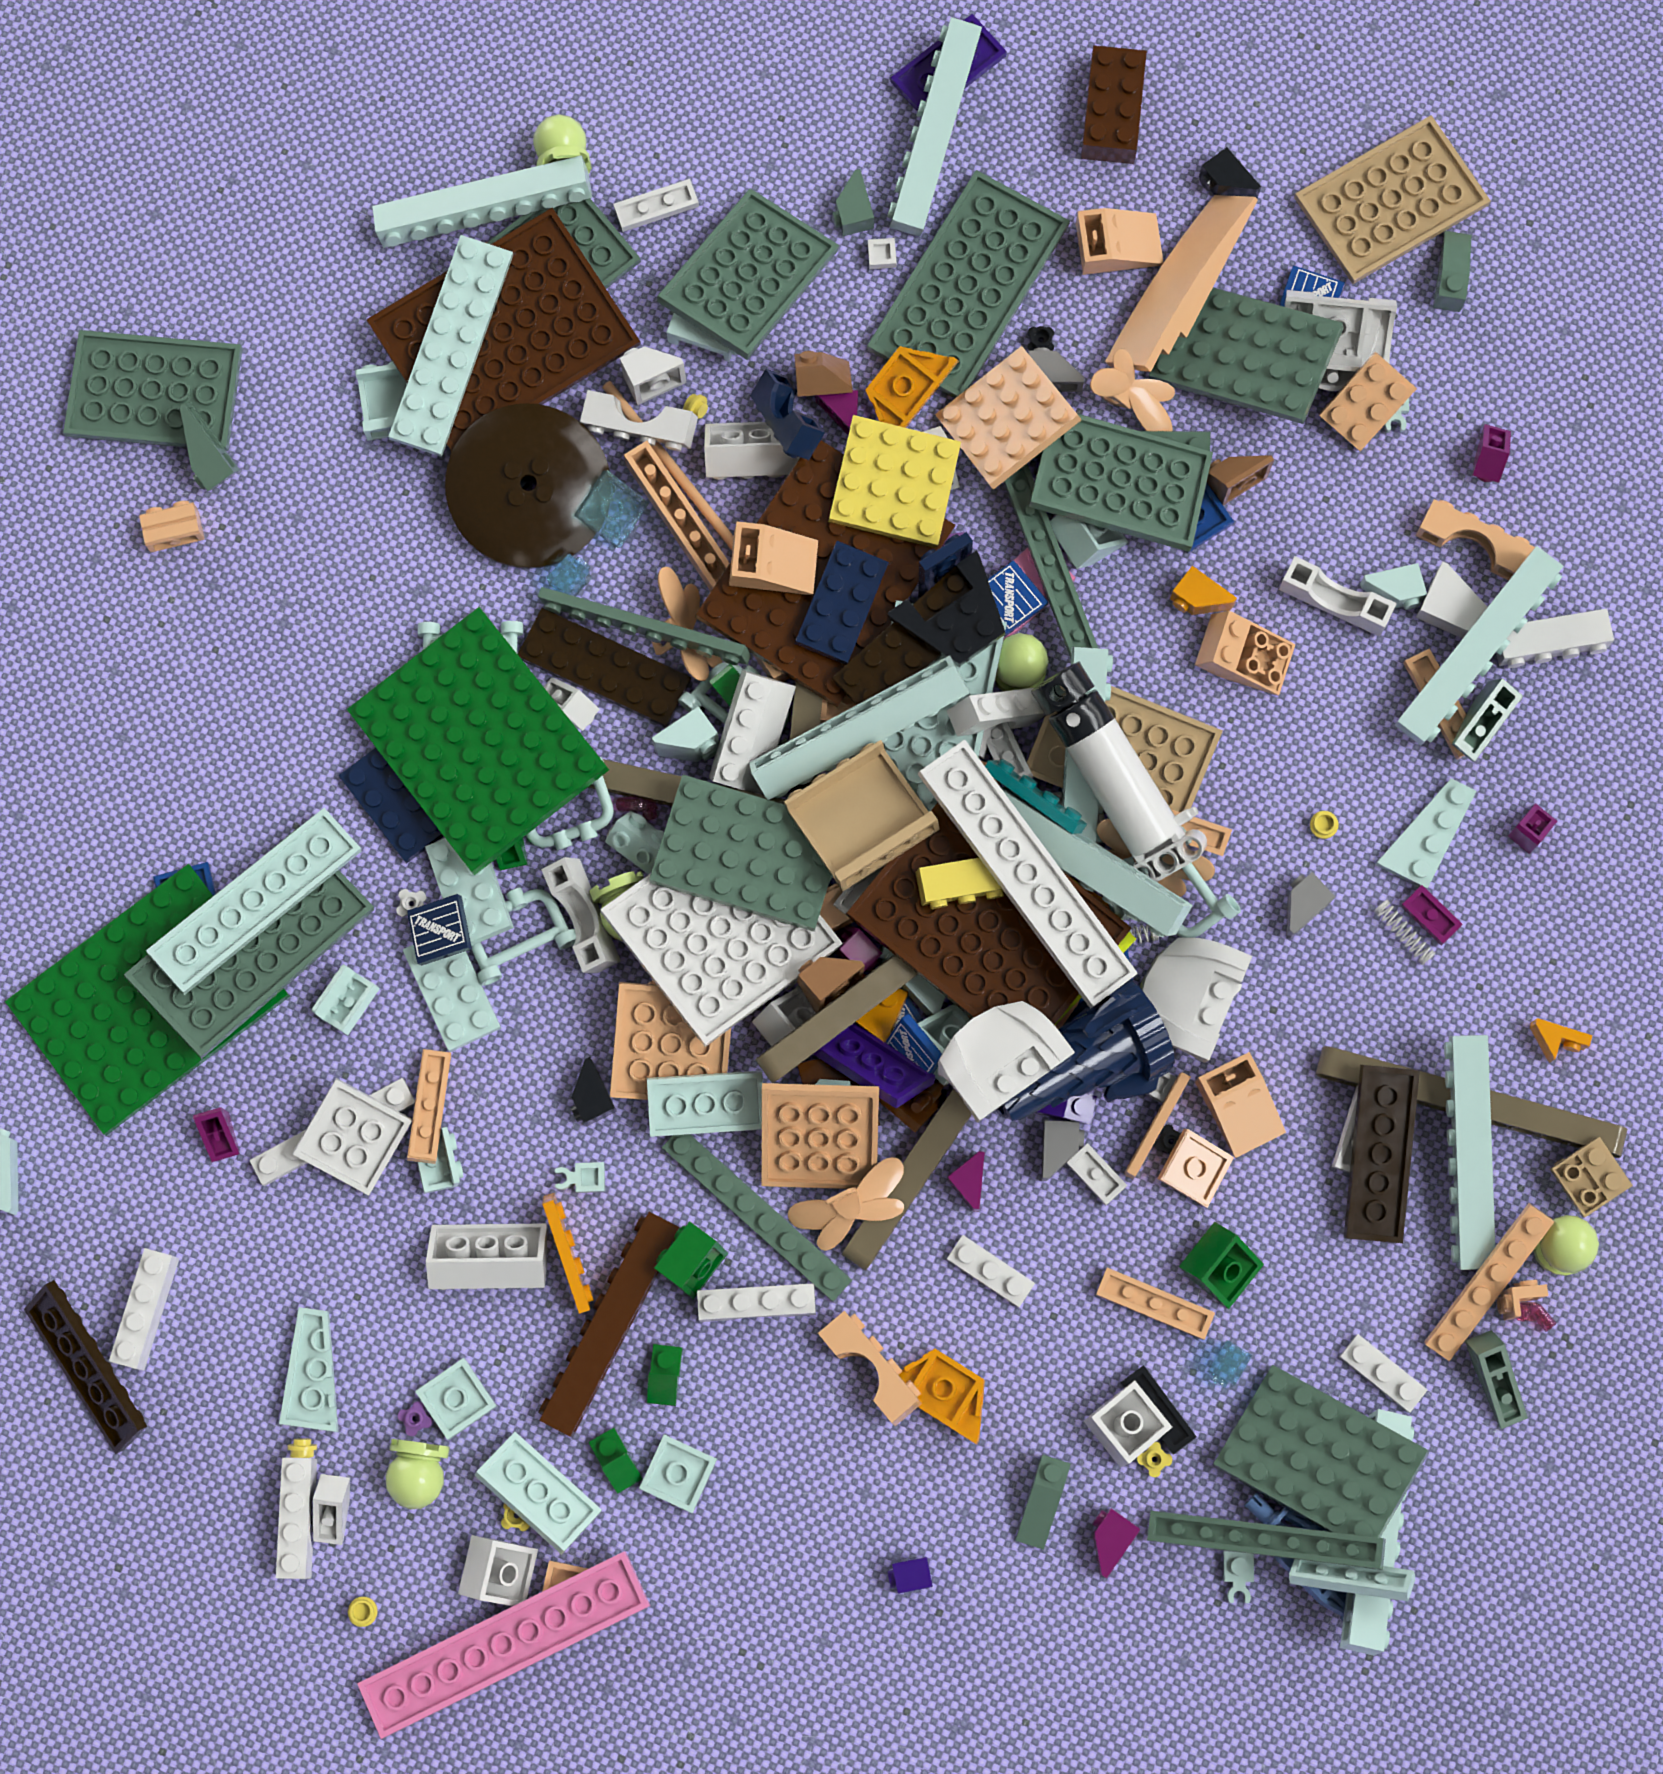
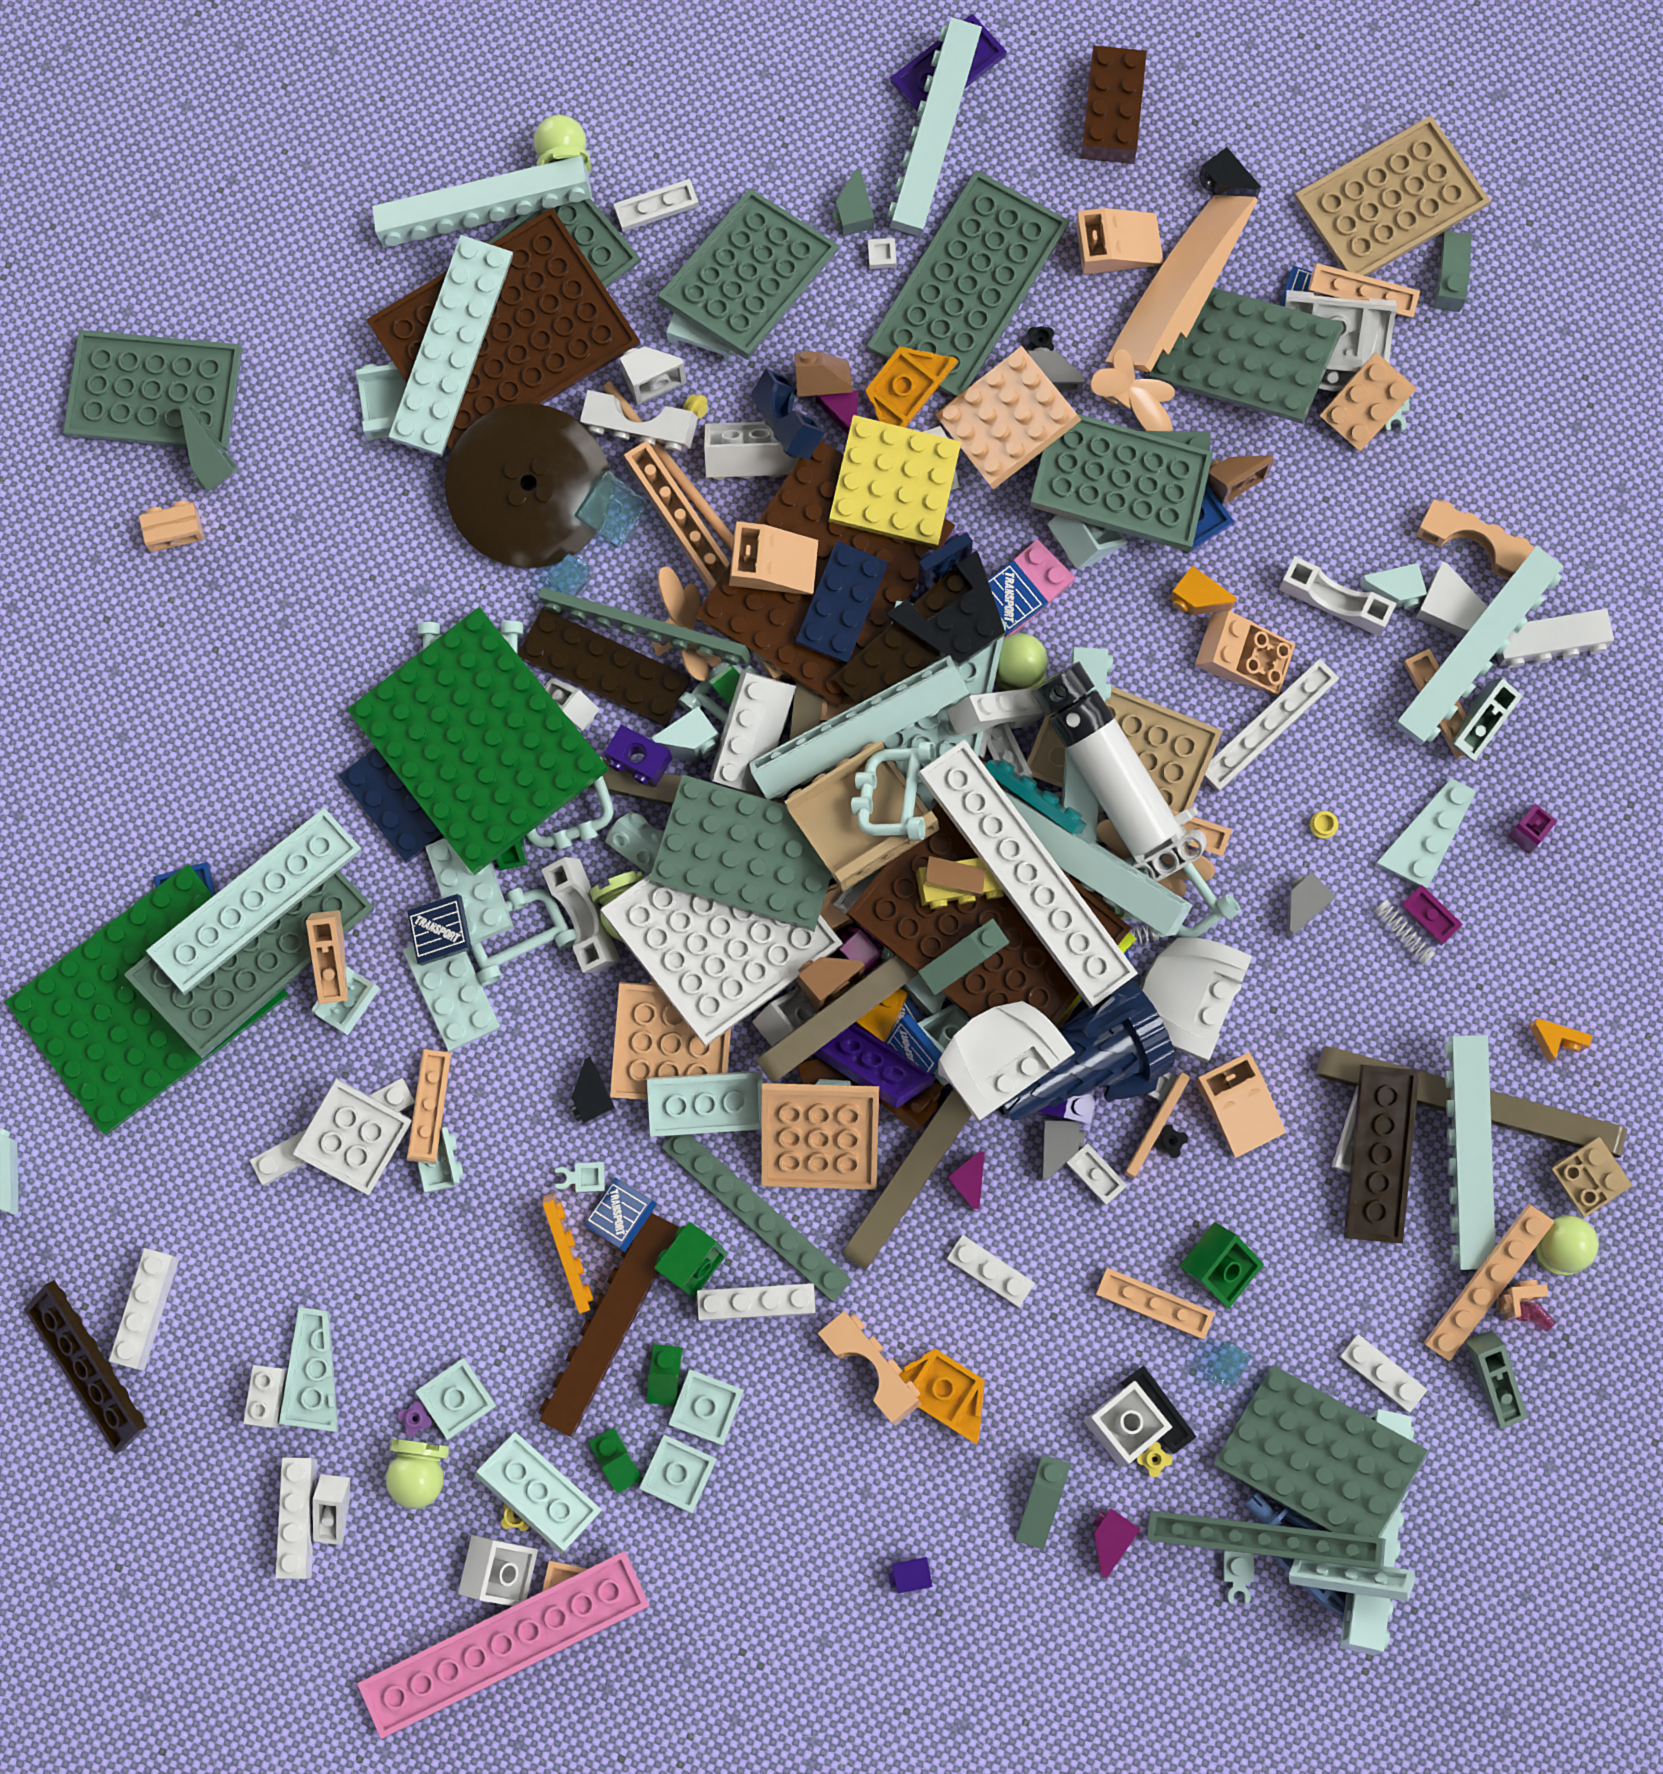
(217, 1133): magenta slope -> none
(265, 1396): none -> white brick
(302, 1448): light yellow plate -> none
(328, 956): none -> light nougat slope
(362, 1611): light yellow plate -> none
(406, 897): white plate -> none
(487, 1256): white slope -> none
(620, 1214): none -> blue tile
(626, 744): none -> dark purple brick
(637, 804): clear pink arm -> none
(706, 1407): none -> light aqua plate
(839, 1212): light nougat piece -> none
(867, 781): none -> light aqua bar
(954, 877): none -> medium nougat slope
(963, 957): none -> sand green slope
(1049, 563): sand green plate -> none
(1195, 1168): light nougat tile -> none
(1270, 725): none -> white plate
(1349, 285): none -> light nougat plate
(1492, 454): magenta slope -> none

